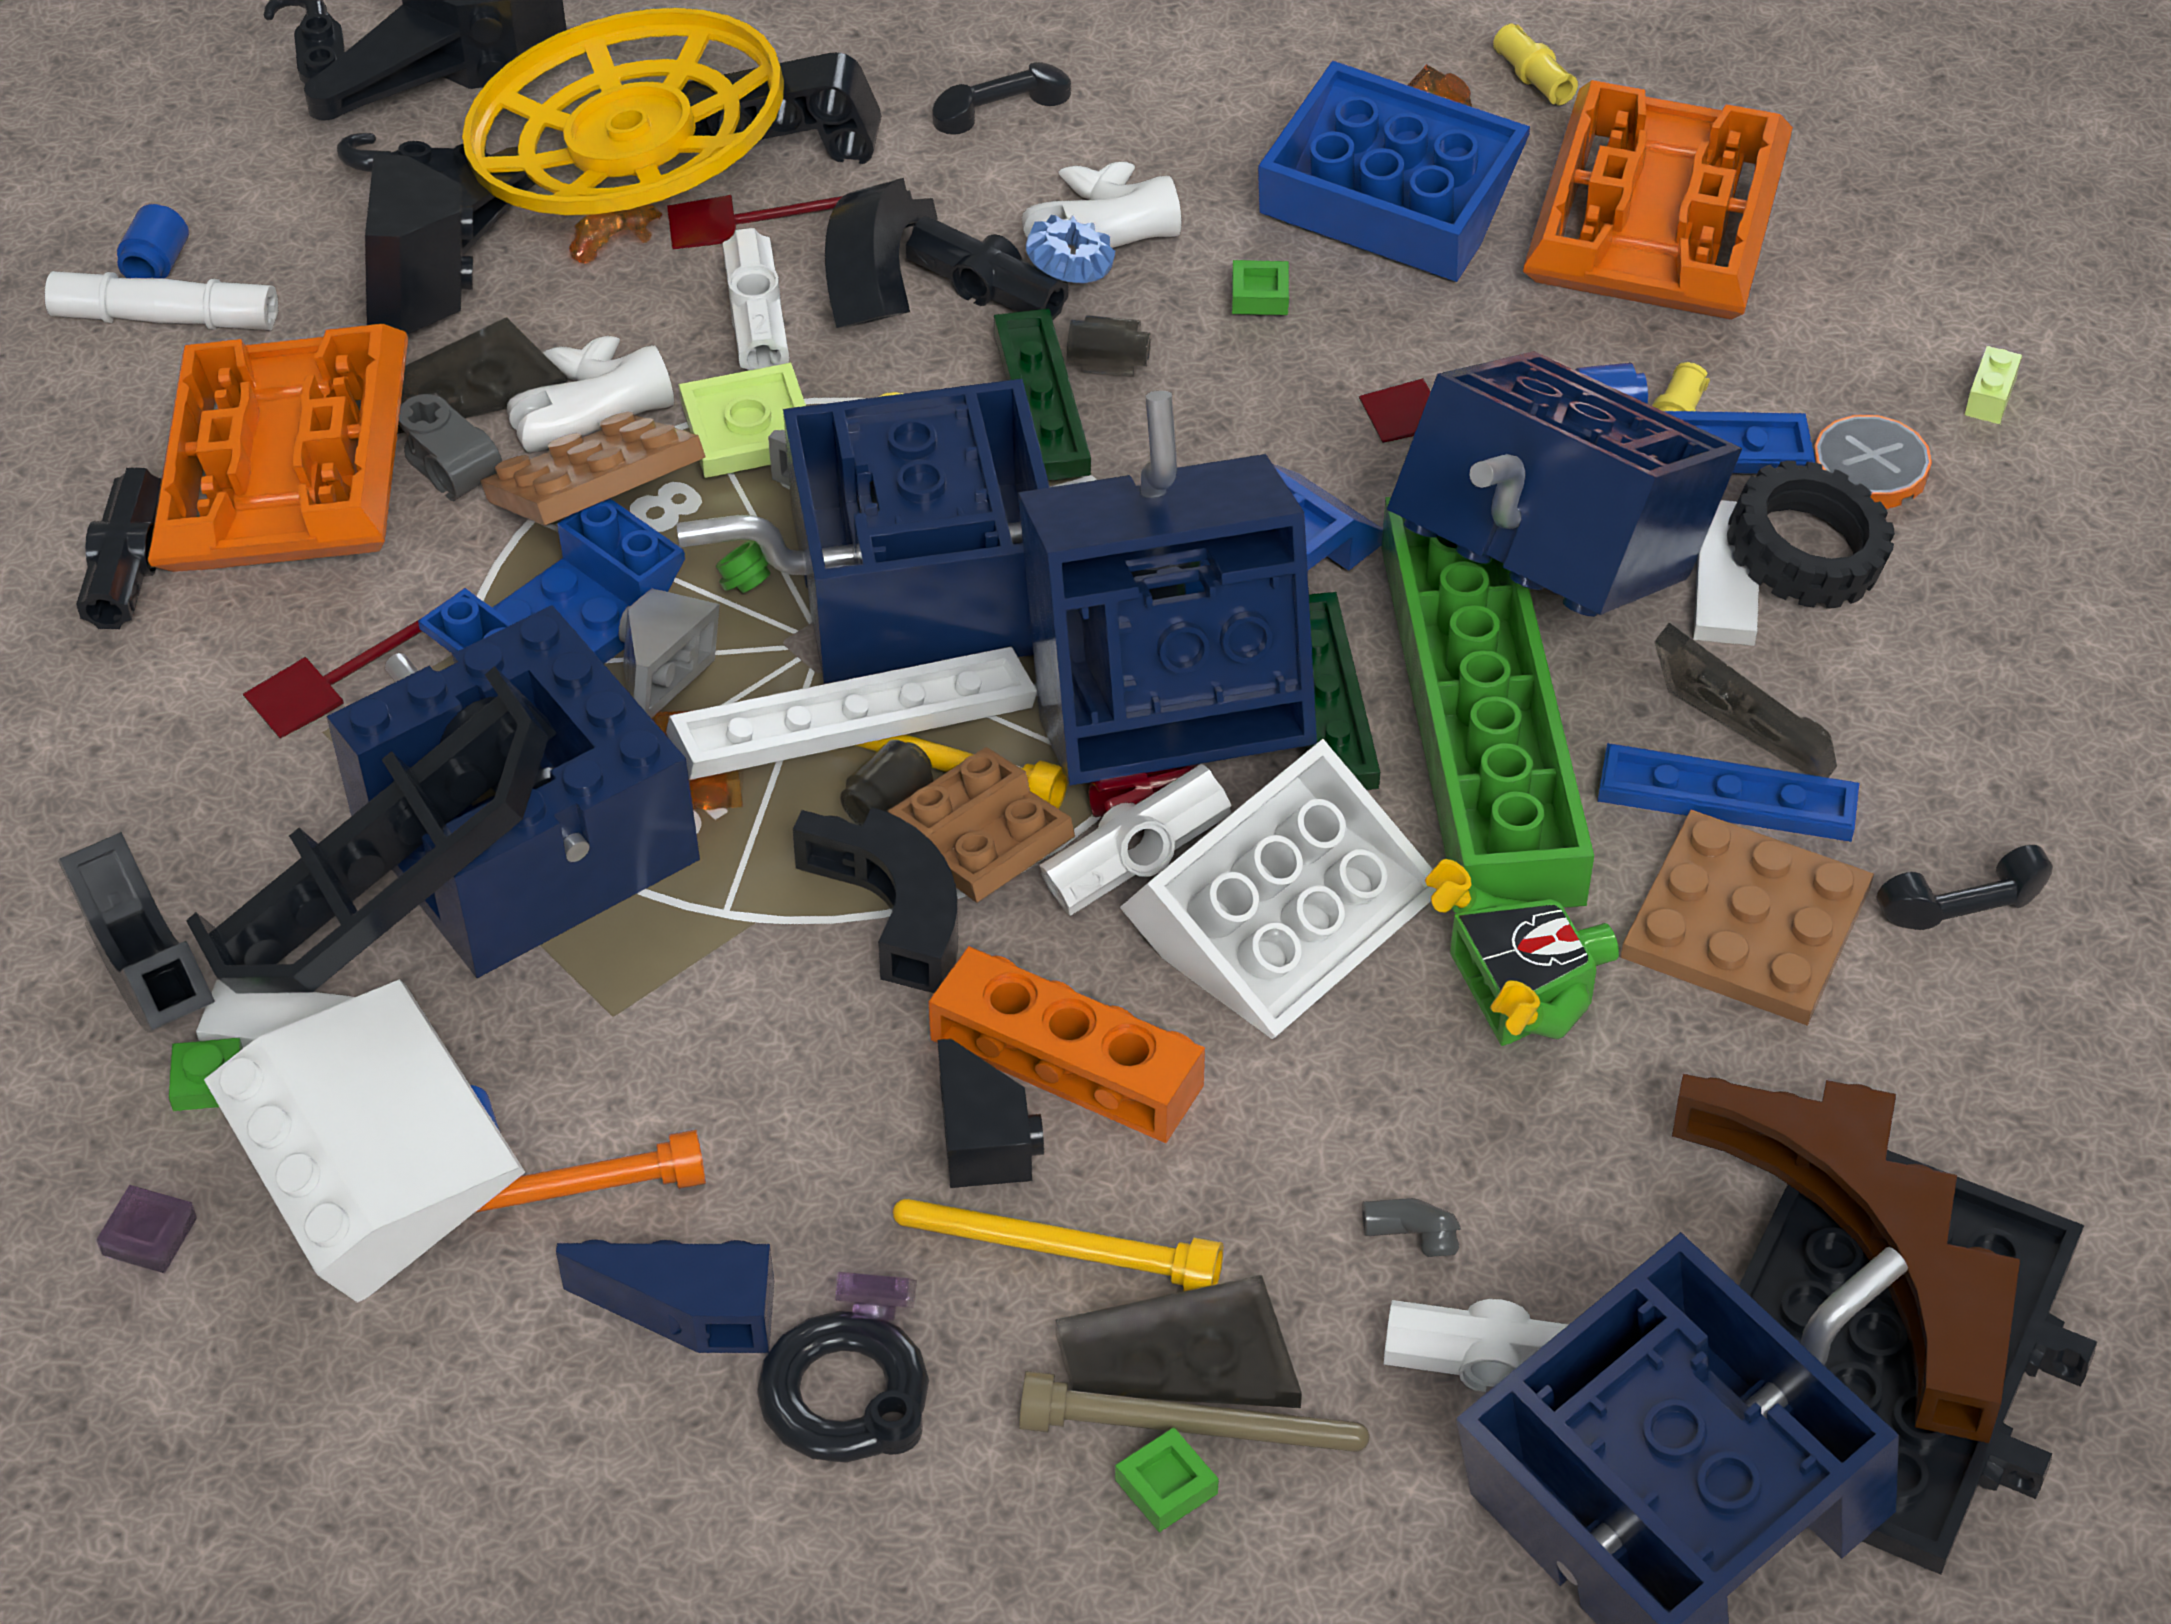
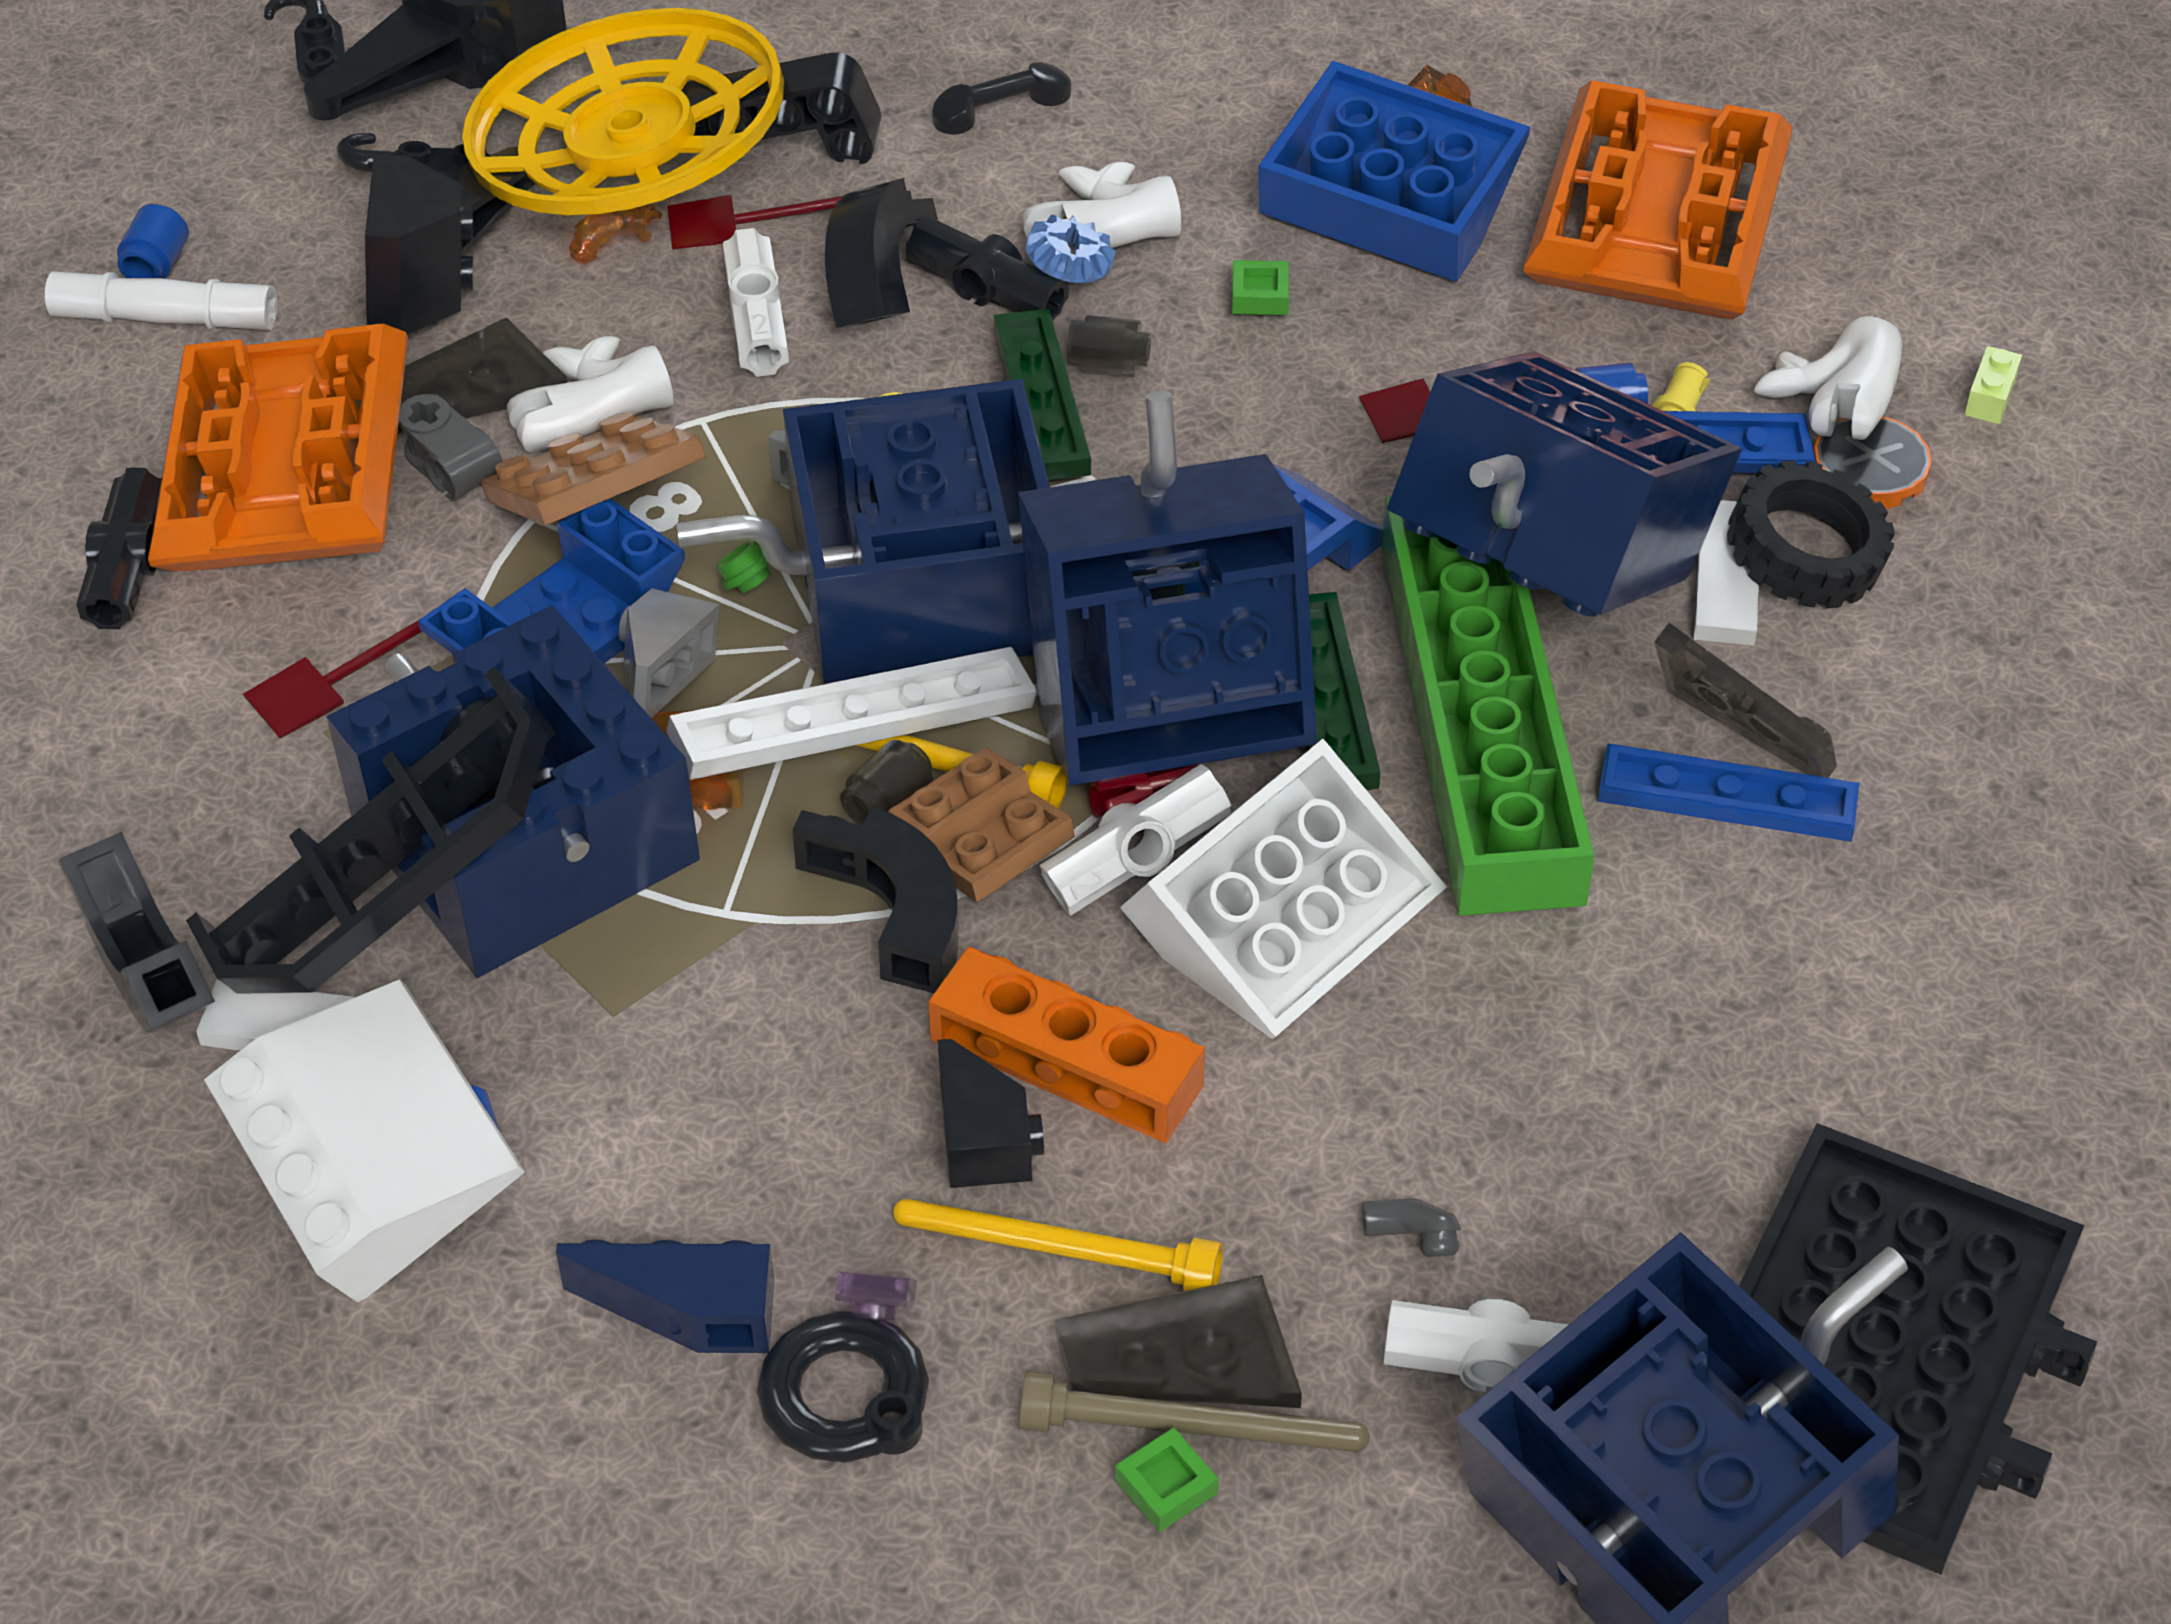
(146, 1229): clear purple plate -> none
(191, 1065): bright green plate -> none
(673, 1161): orange piece -> none
(738, 415): yellowish green plate -> none
(1520, 956): torso -> none
(1535, 64): light yellow pin -> none
(1748, 916): medium nougat plate -> none
(1835, 1153): reddish brown arch -> none
(1847, 382): none -> white piece
(1914, 906): black bar -> none

